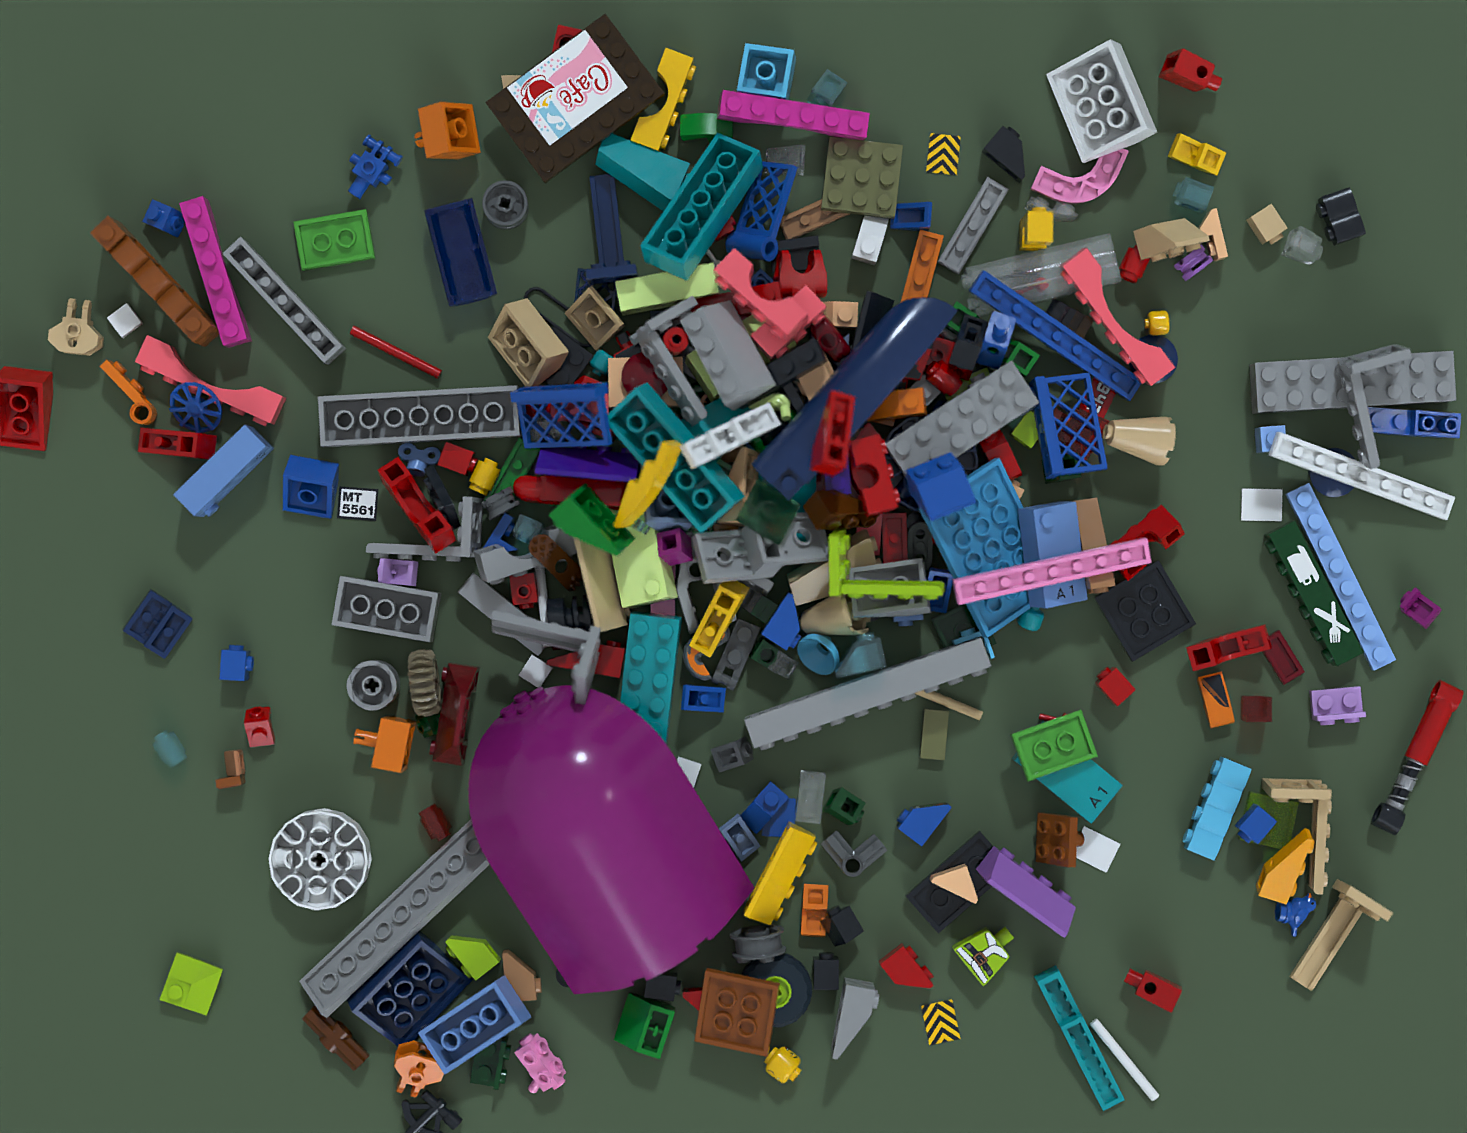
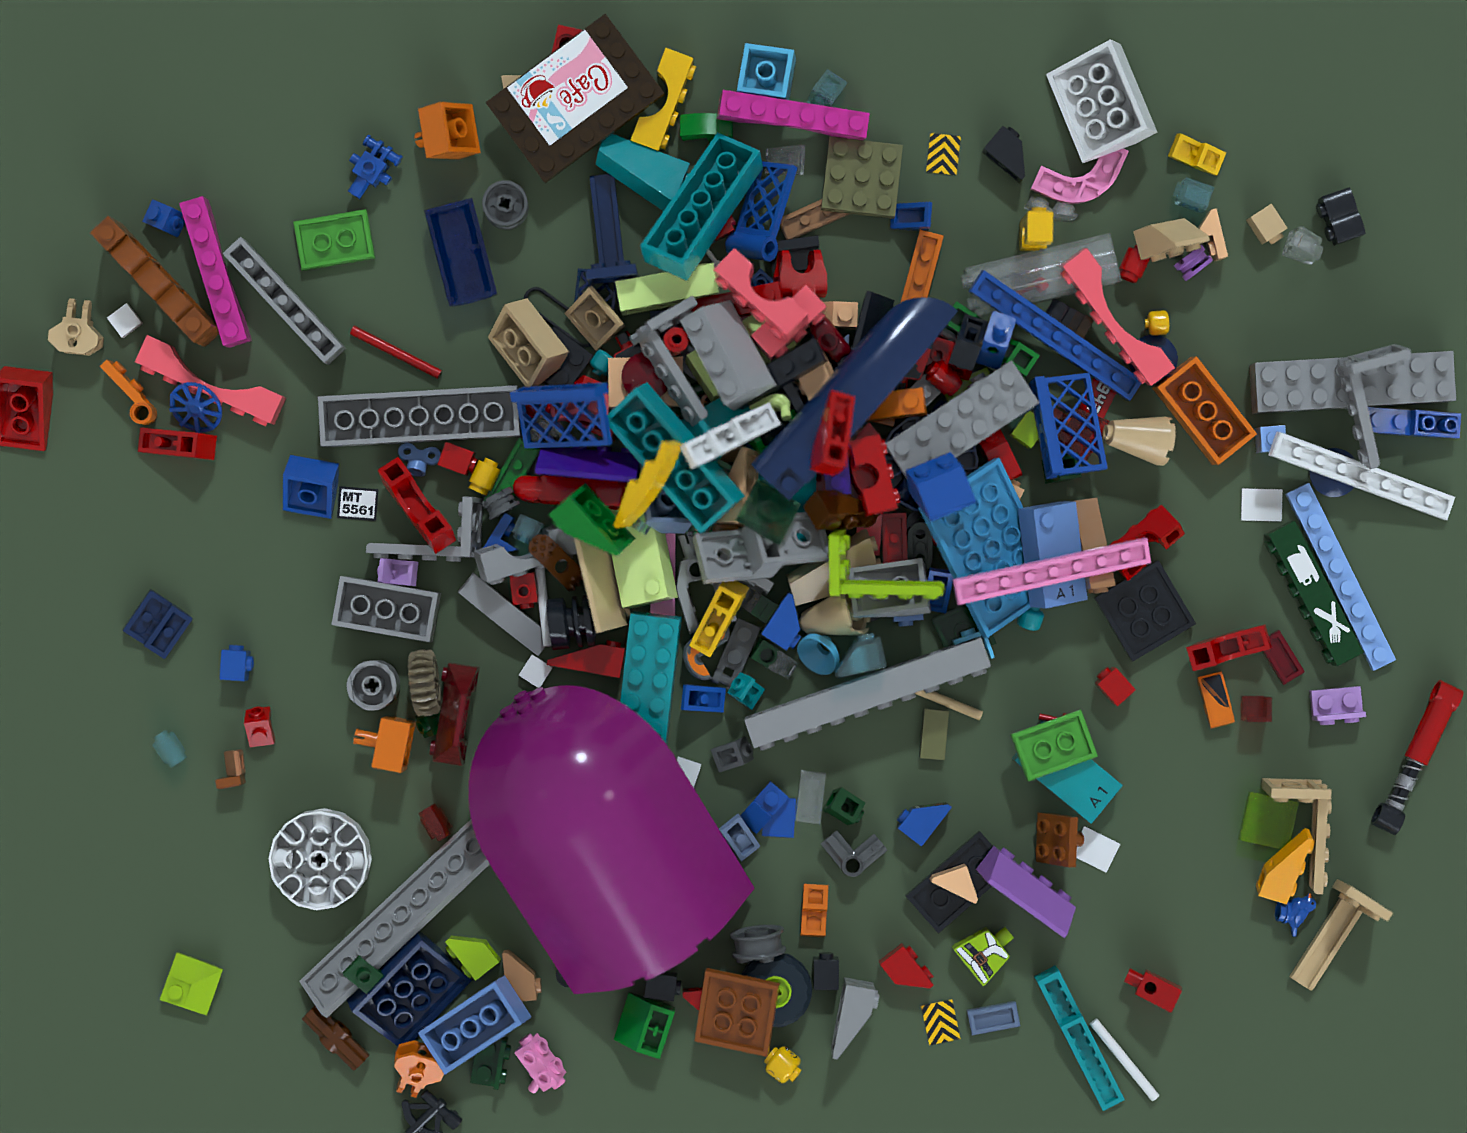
(223, 471): medium blue brick -> none
(363, 974): none -> dark green bracket
(440, 497): black plate -> none
(557, 636): light grey bracket -> none
(674, 546): magenta brick -> none
(745, 690): none -> teal bracket
(779, 874): yellow slope -> none
(841, 925): black brick -> none
(870, 239): white slope -> none
(972, 225): light grey tile -> none
(993, 1018): none -> sand blue tile
(1189, 71): red torso -> none
(1204, 410): none -> orange brick
(1217, 808): medium azure brick -> none
(1254, 824): blue brick -> none
(1419, 608): magenta bracket -> none

